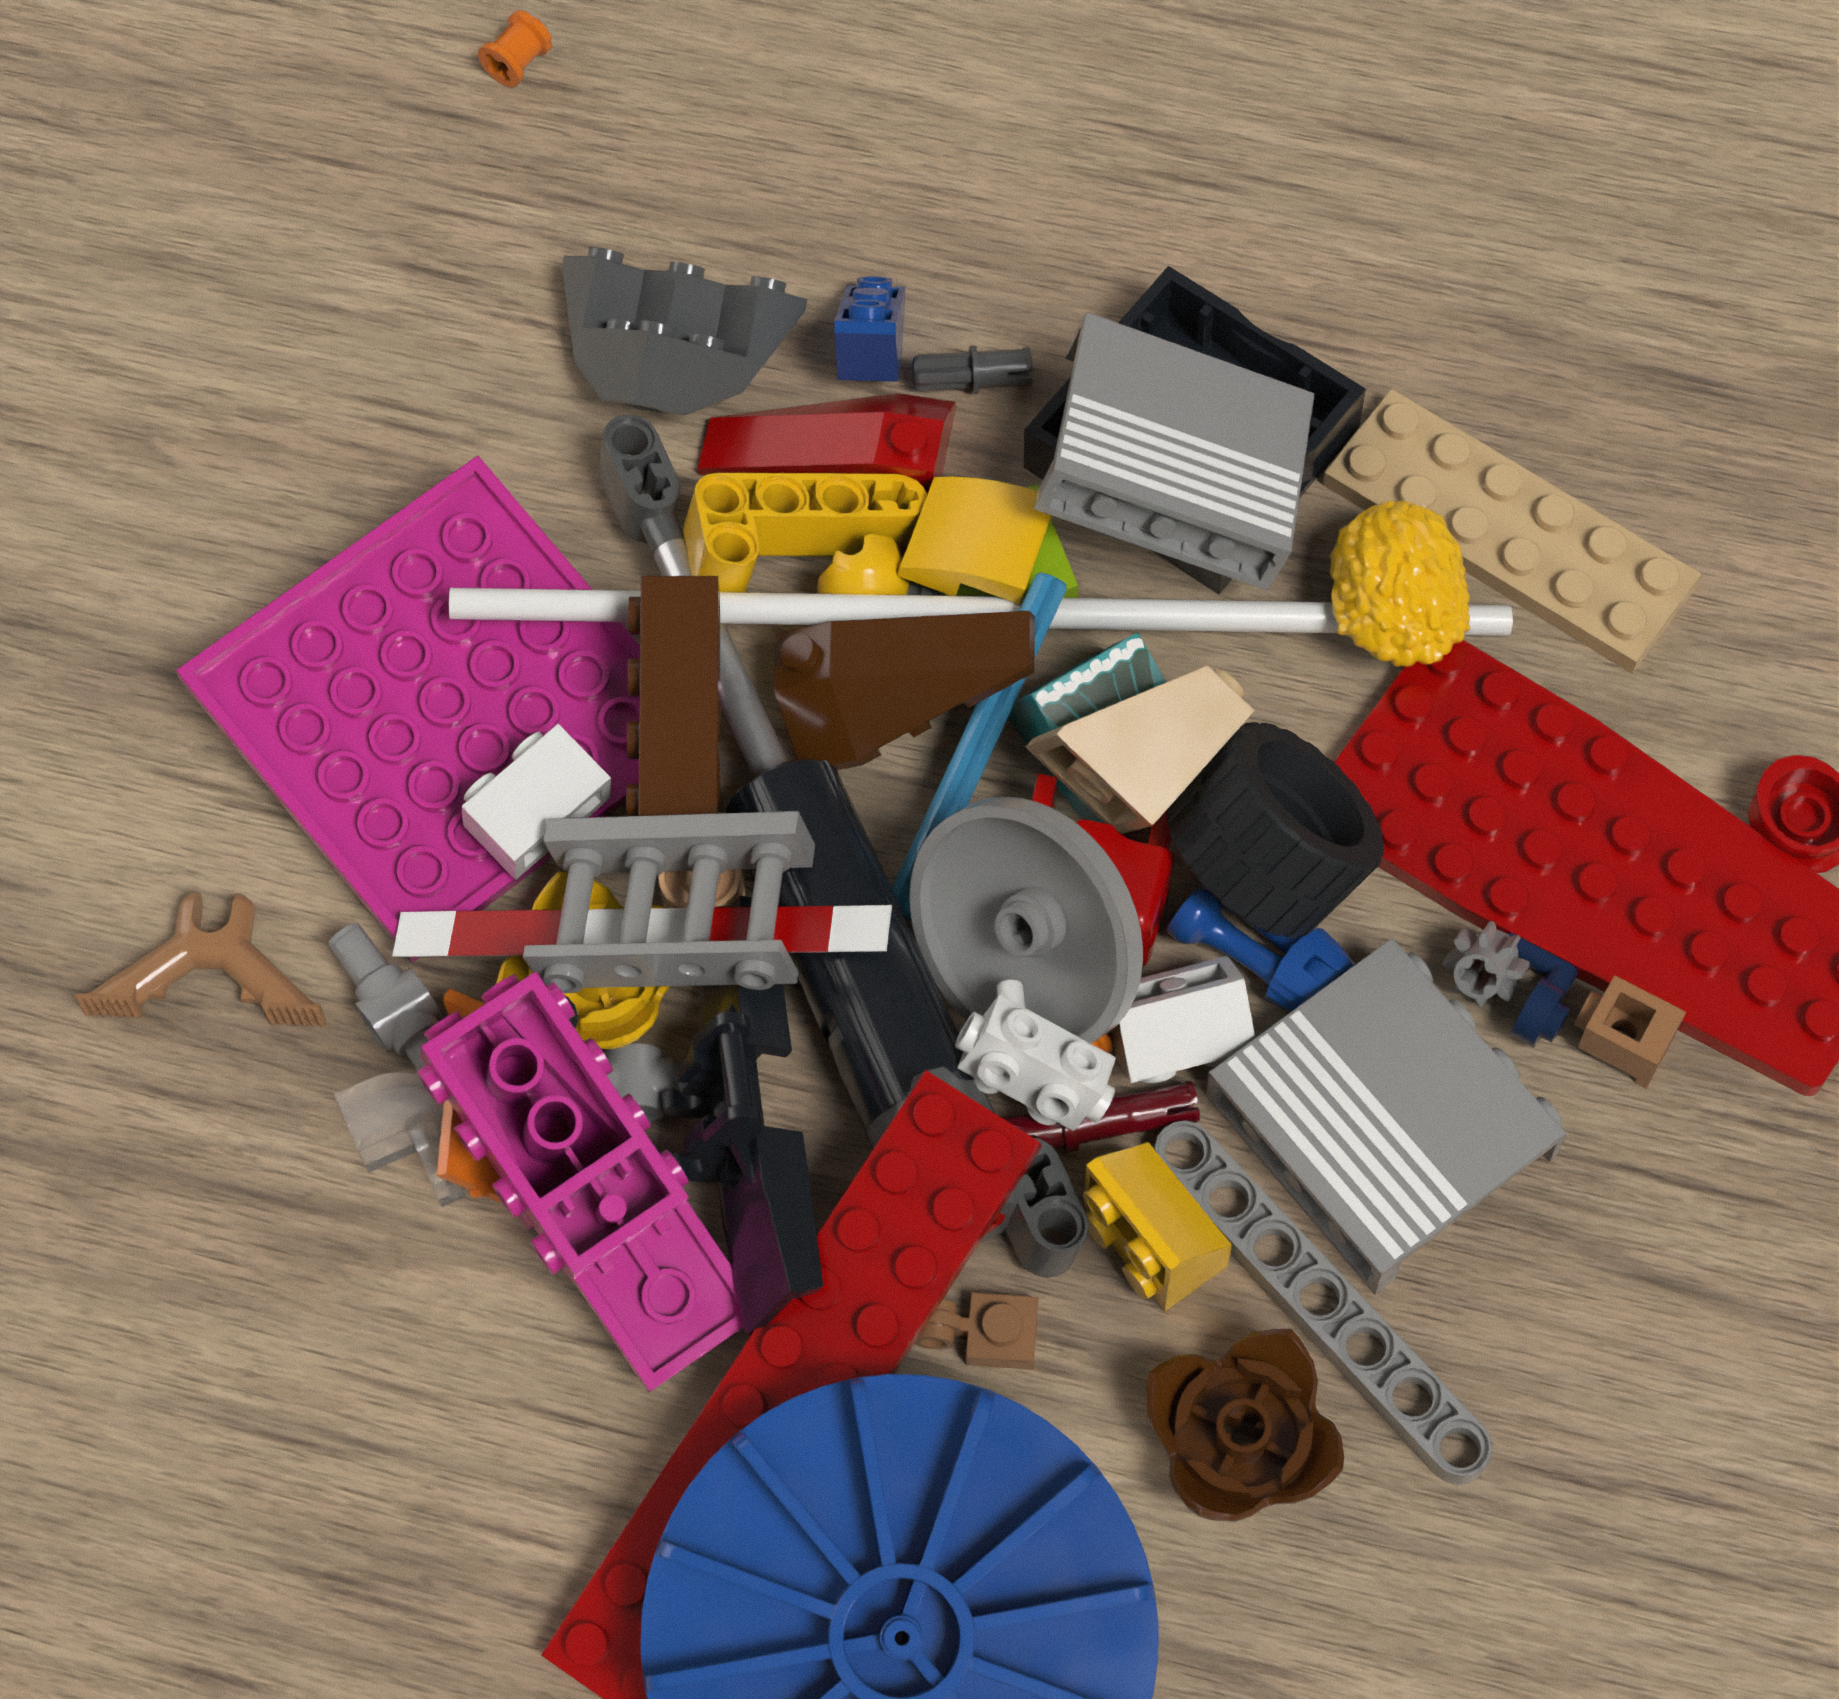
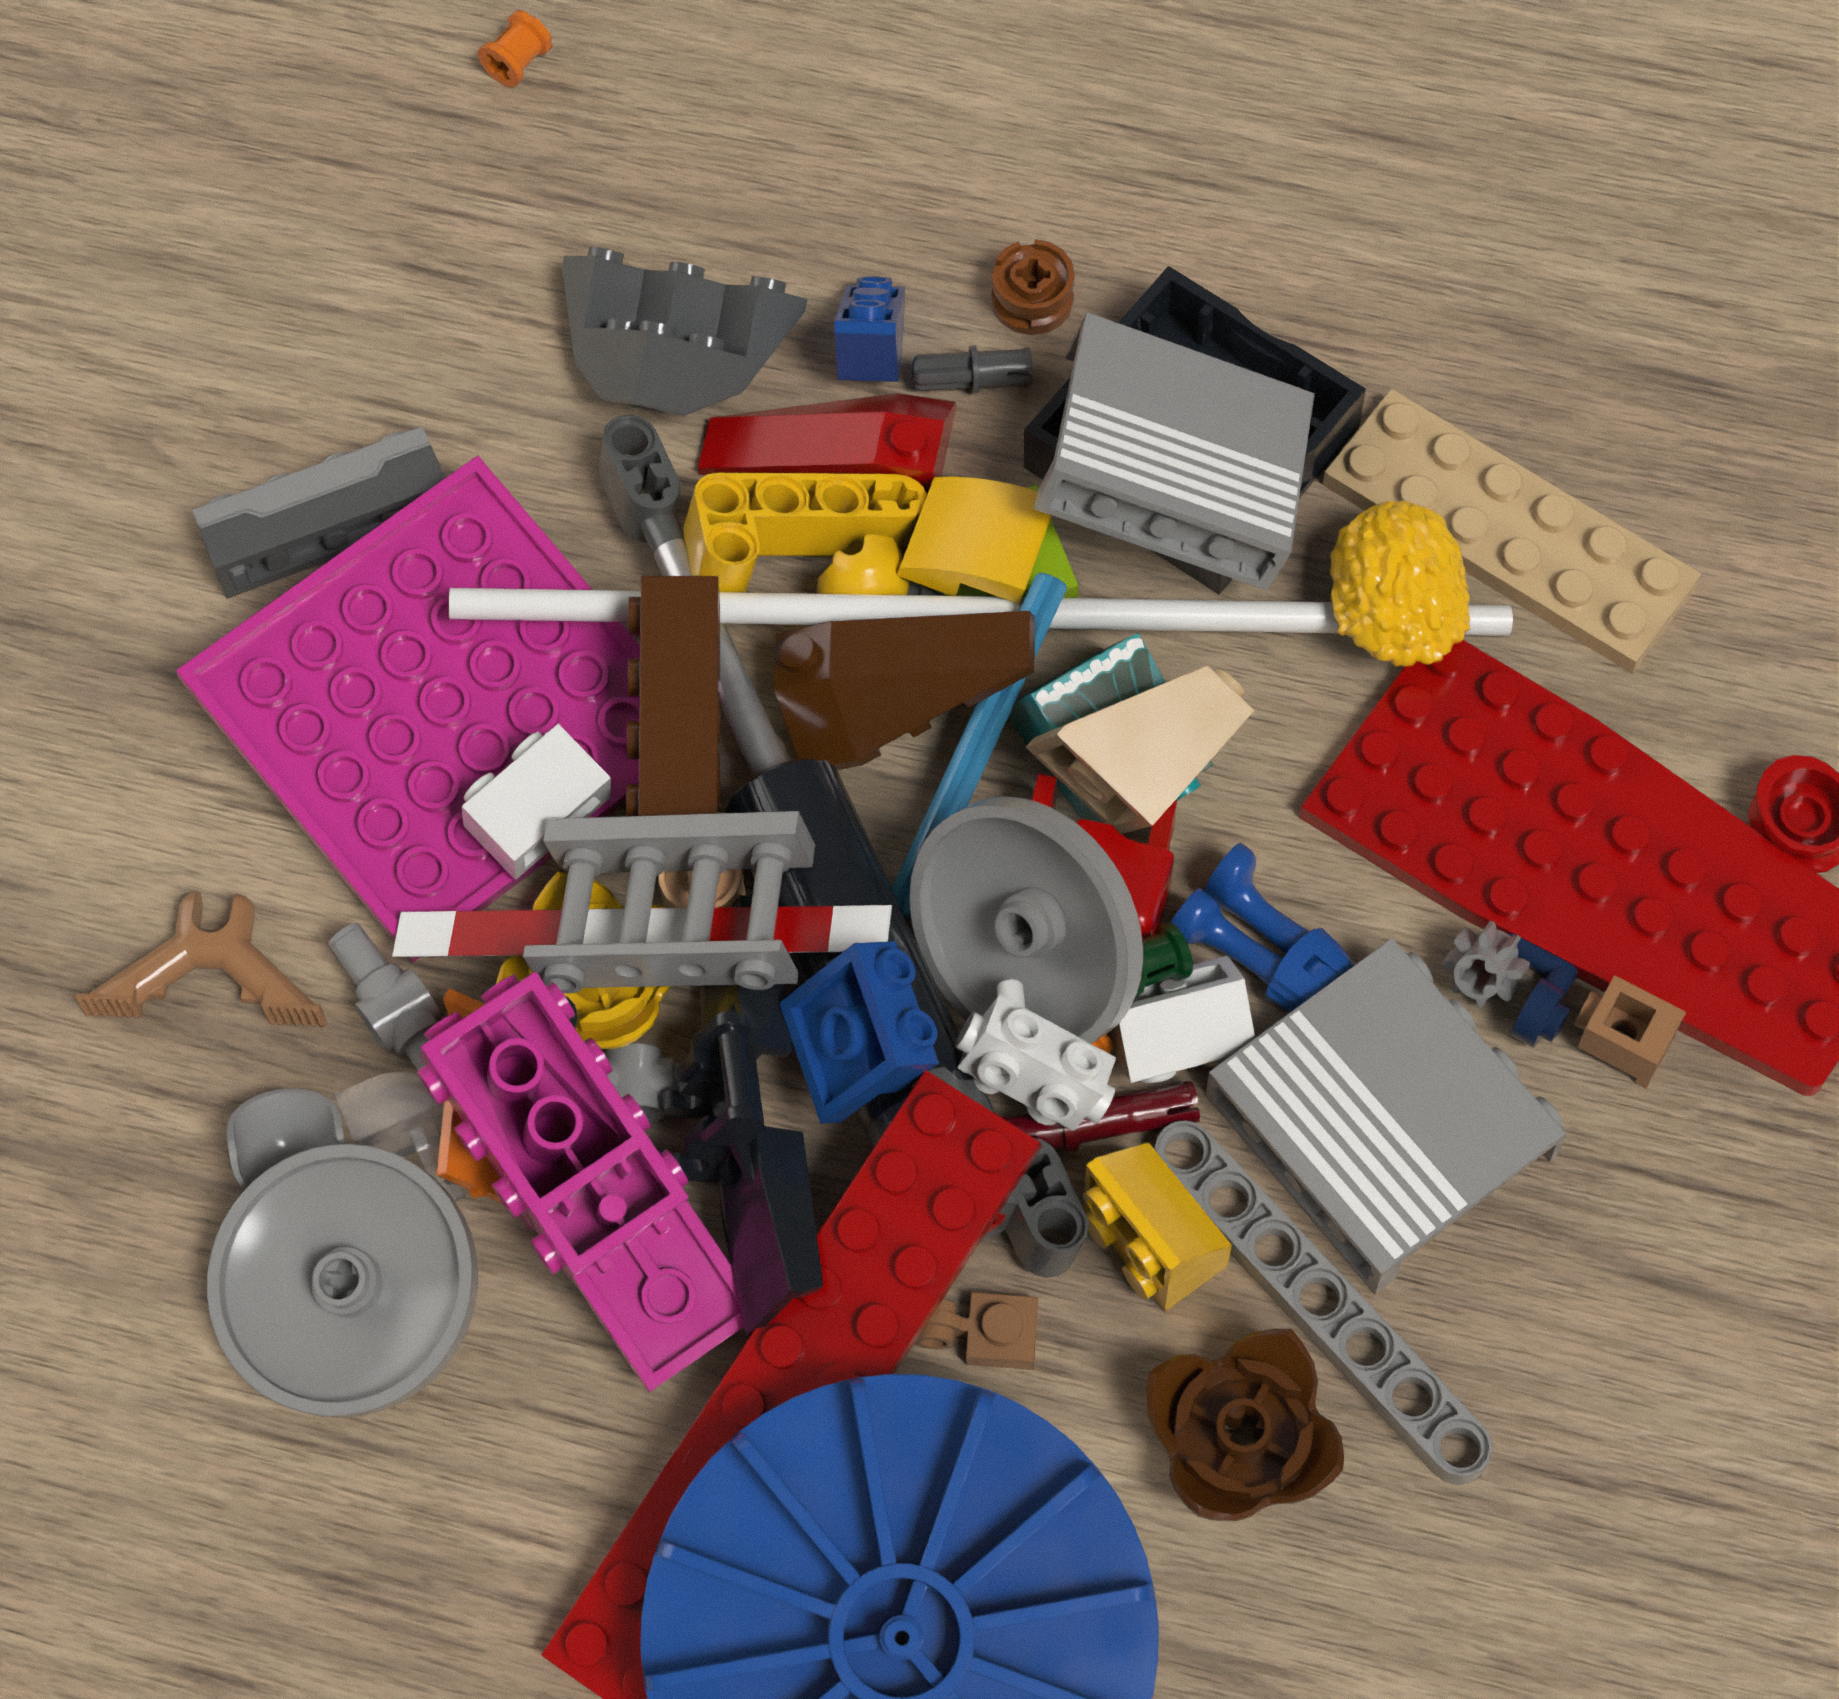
(278, 1127): none -> light grey helmet
(315, 511): none -> dark grey piece
(342, 1281): none -> light grey dish
(859, 1029): none -> blue plate
(1032, 287): none -> dark orange wheel
(1165, 956): none -> dark green bush
(1275, 830): black tyre -> none

